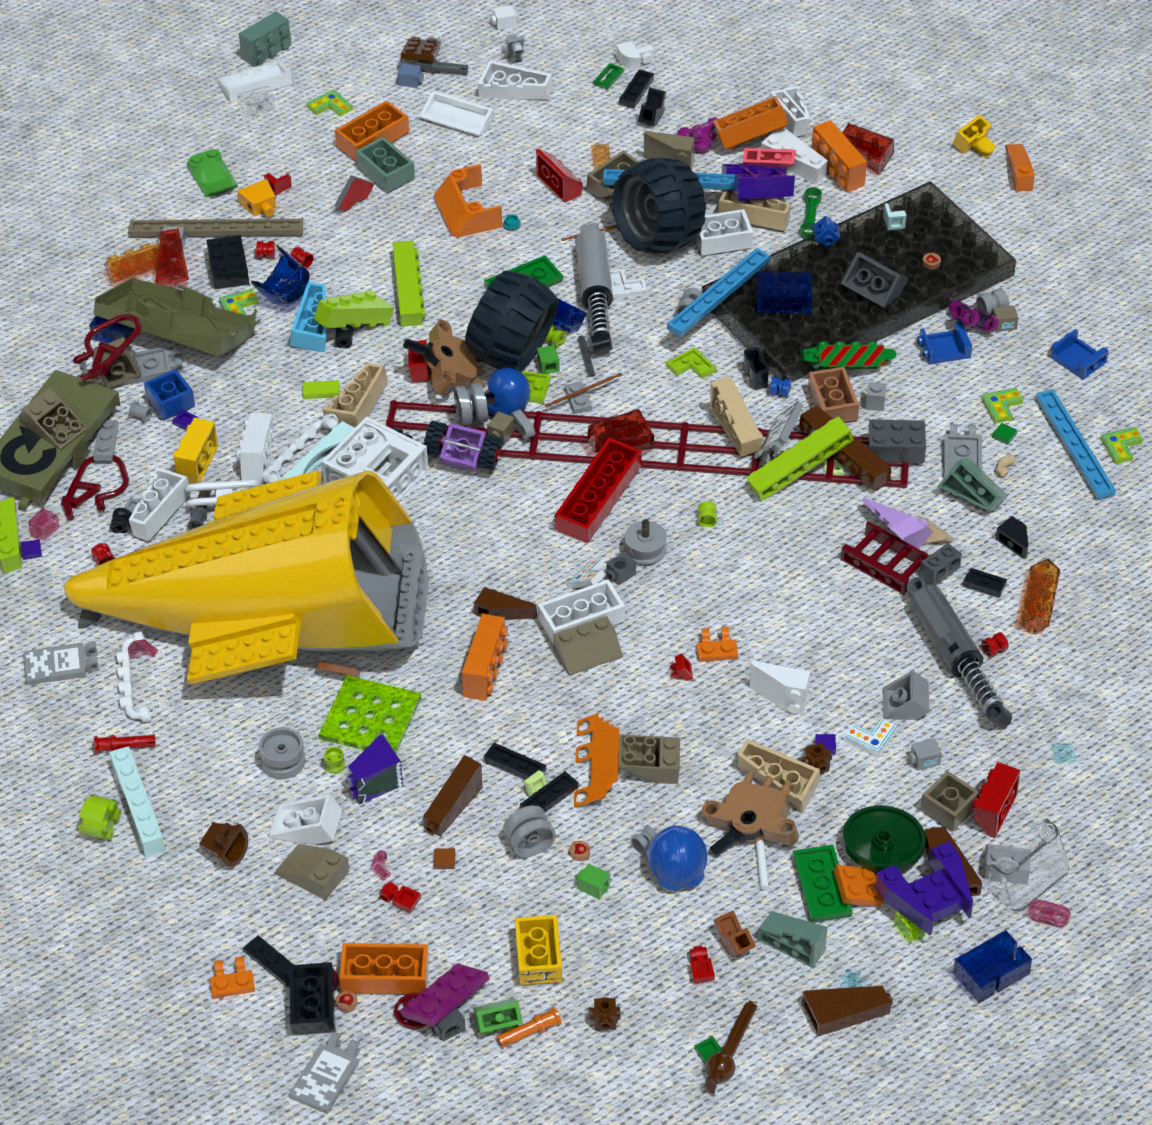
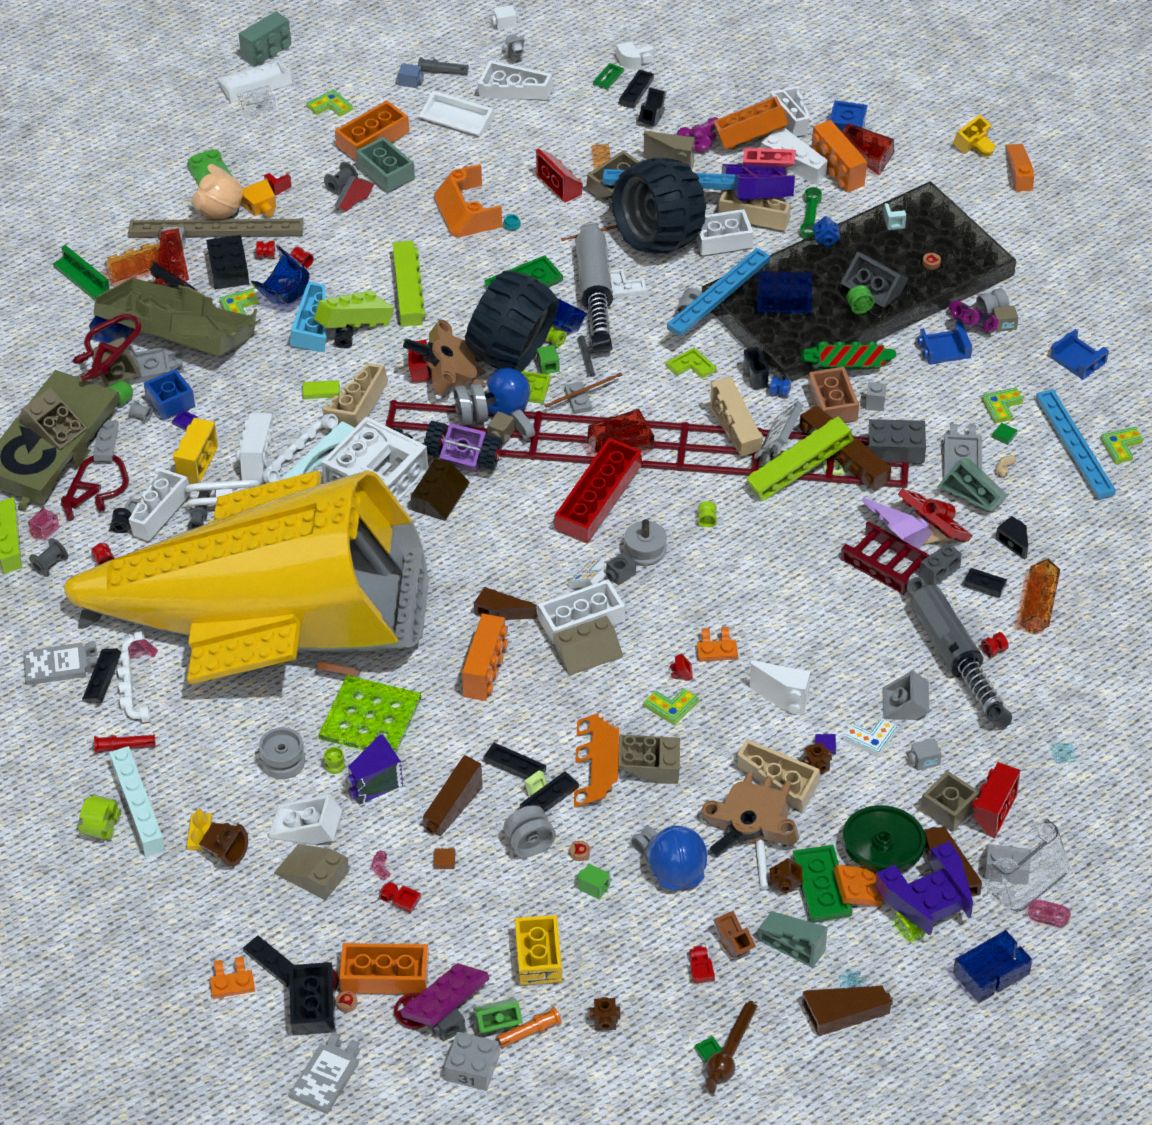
(31, 549): dark purple tile -> none
(48, 557): none -> dark grey hose
(81, 273): none -> green fence
(101, 675): none -> black plate
(125, 391): none -> bright green head
(170, 278): none -> black plate
(198, 827): none -> yellow tile
(218, 194): none -> light nougat piece
(335, 182): none -> dark grey hose
(421, 49): reddish brown plate -> none
(439, 490): none -> dark brown slope
(472, 1061): none -> light grey brick
(673, 709): none -> lime tile
(786, 876): none -> reddish brown brick
(848, 112): none -> blue panel
(860, 299): none -> bright green wheel
(938, 512): none -> red plate

